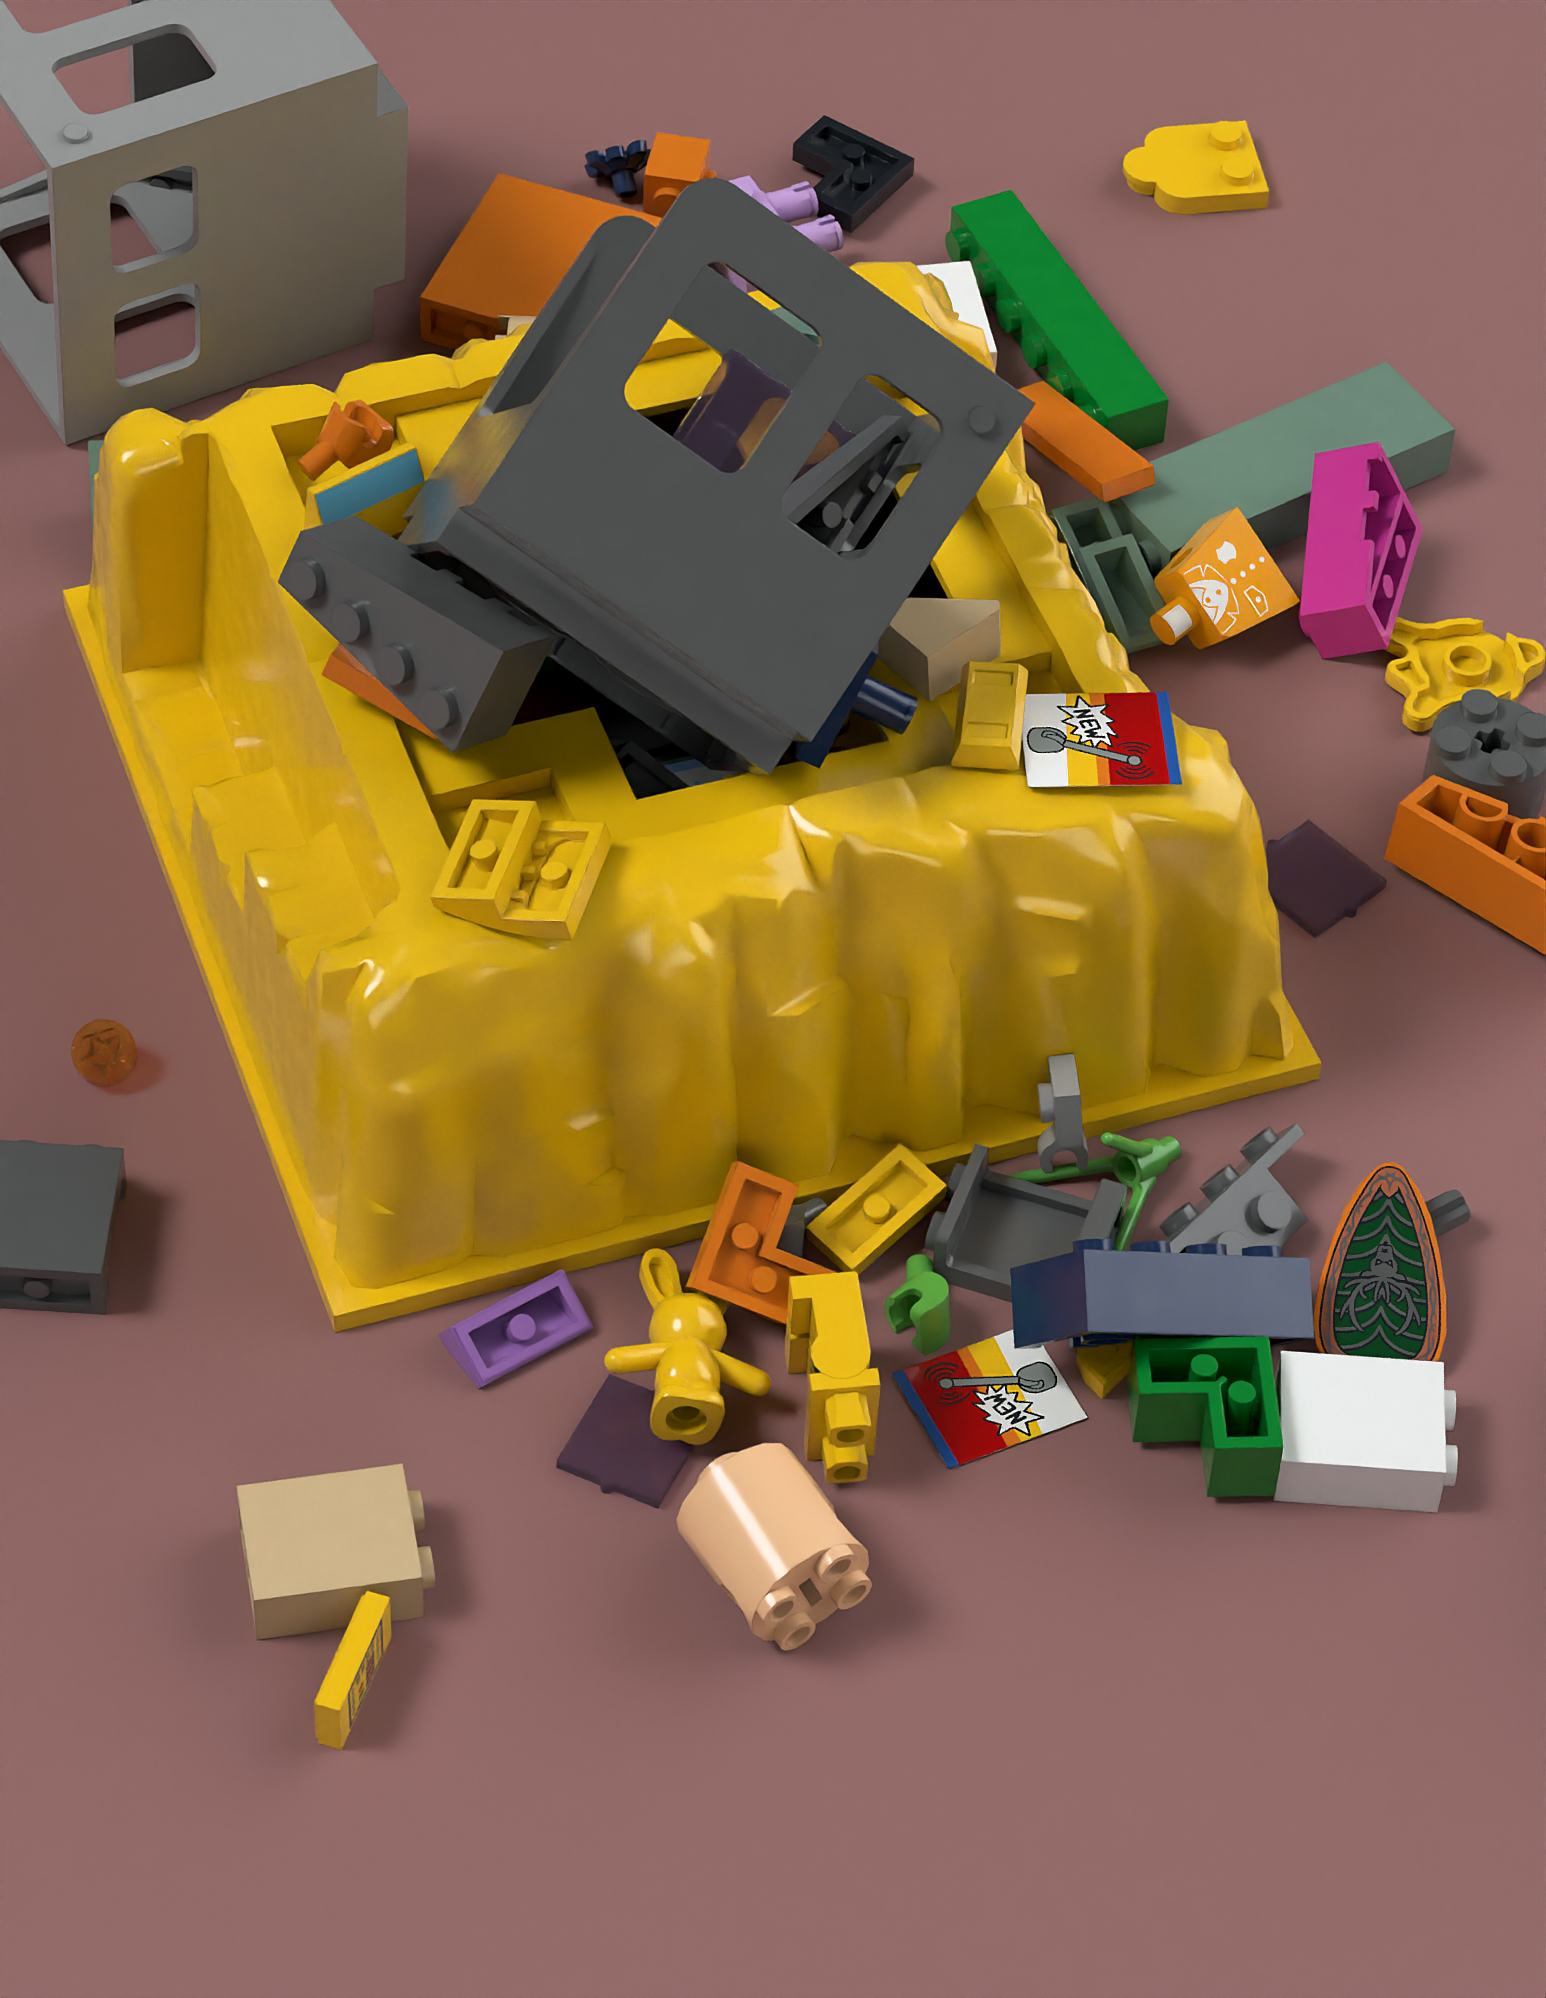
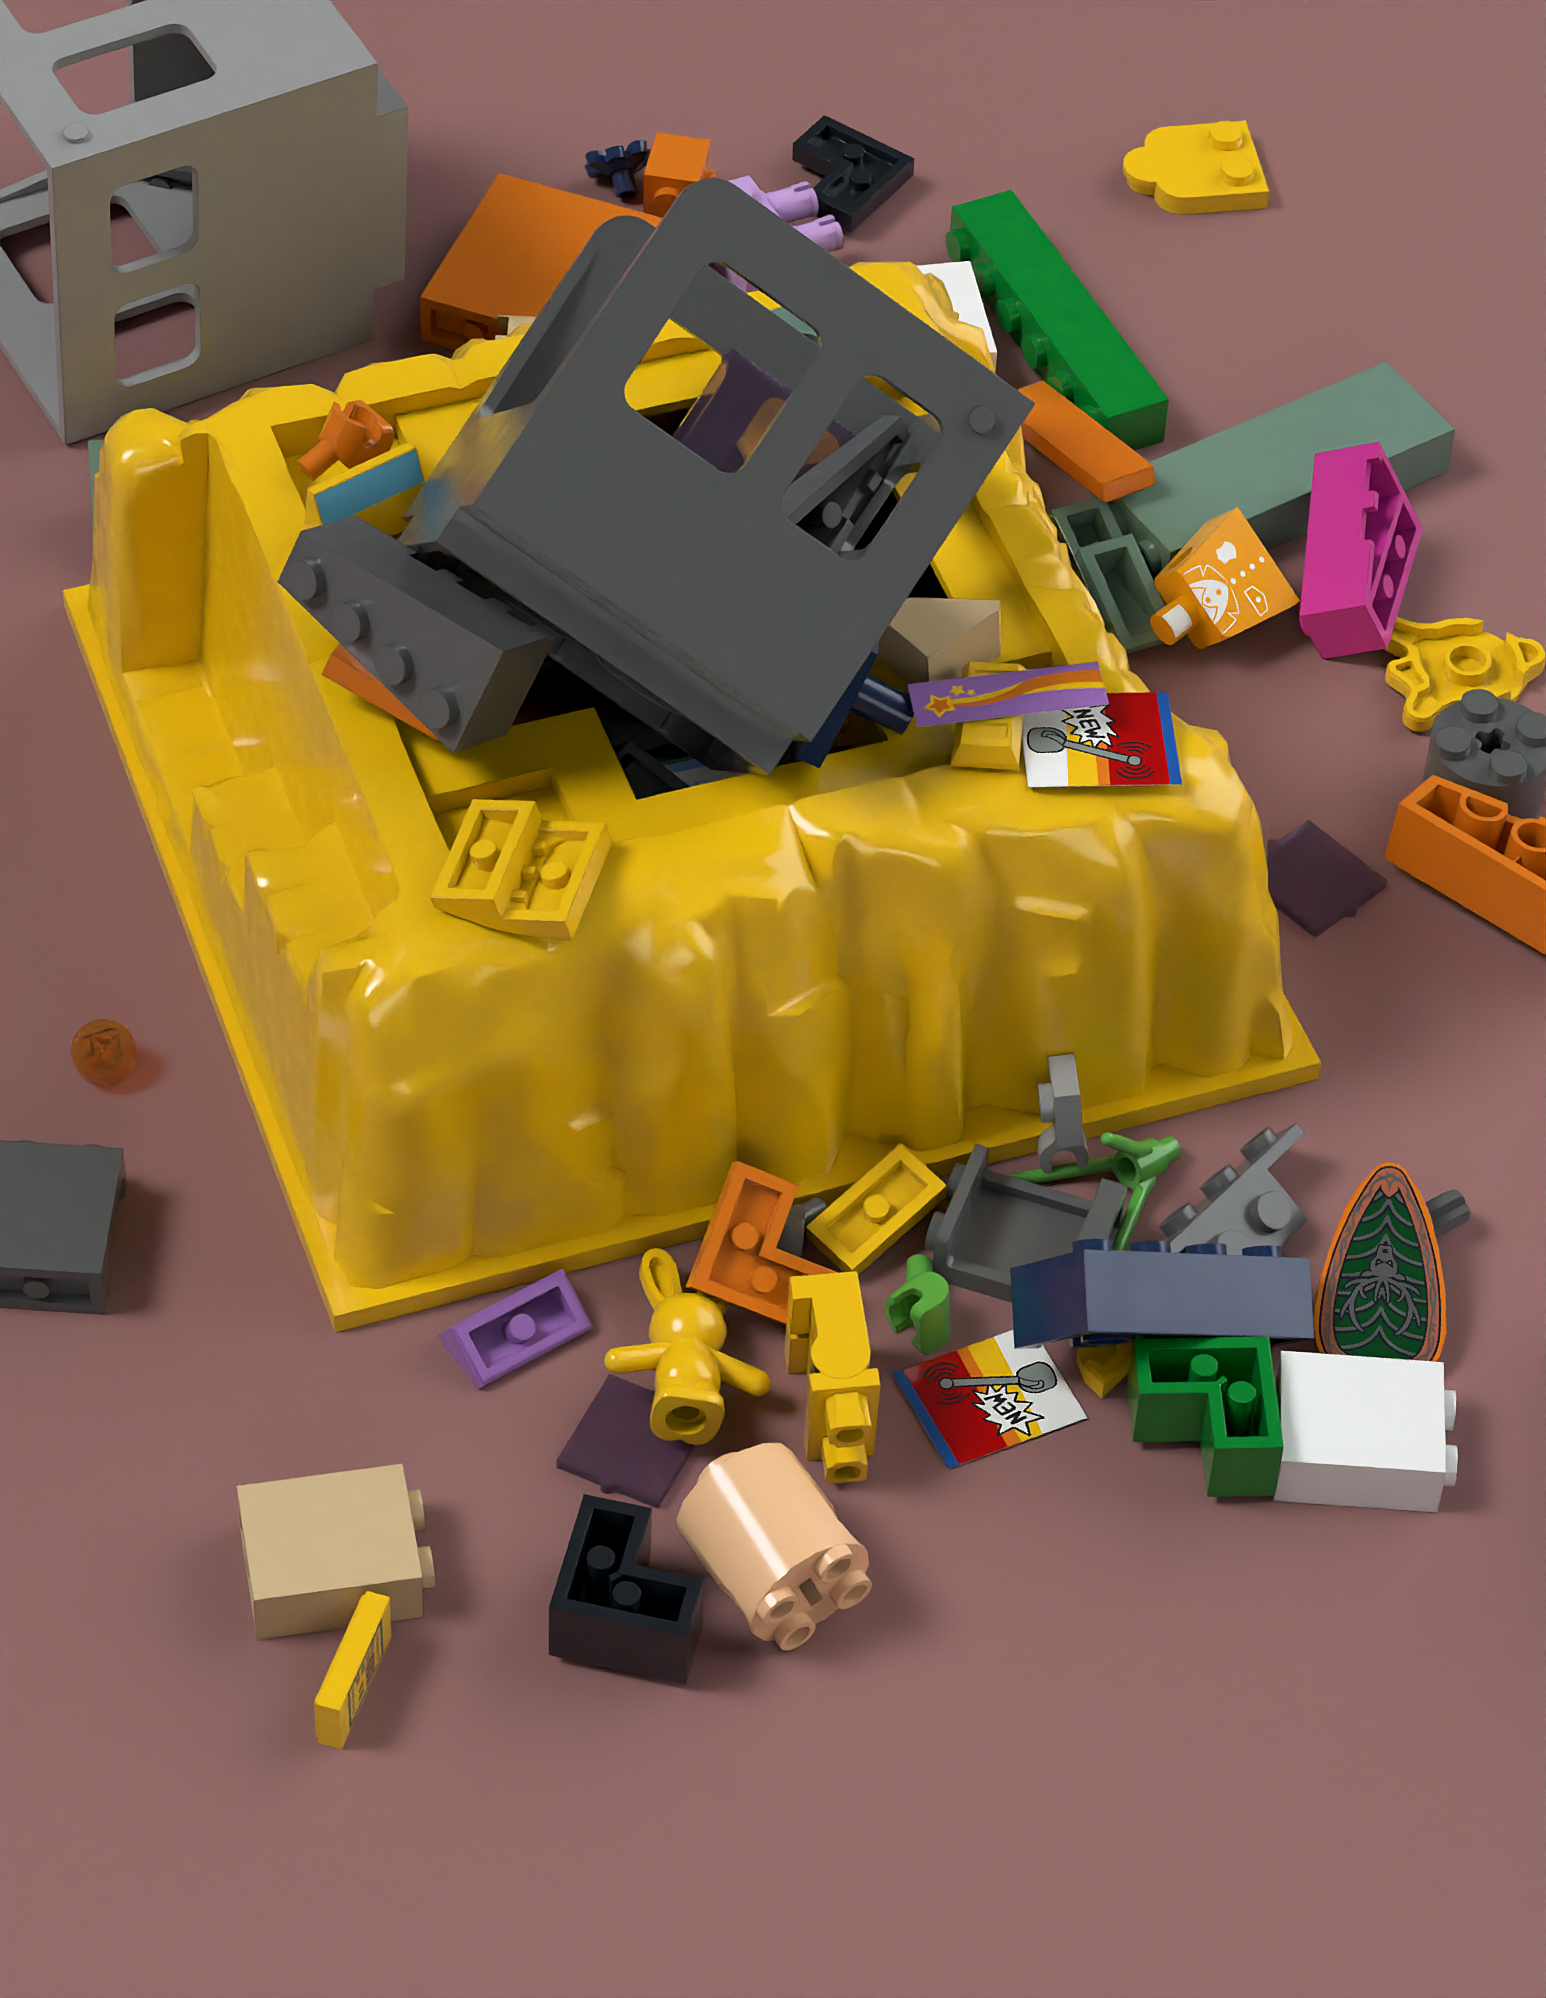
(617, 1608): none -> black brick
(1007, 694): none -> medium lavender sticker

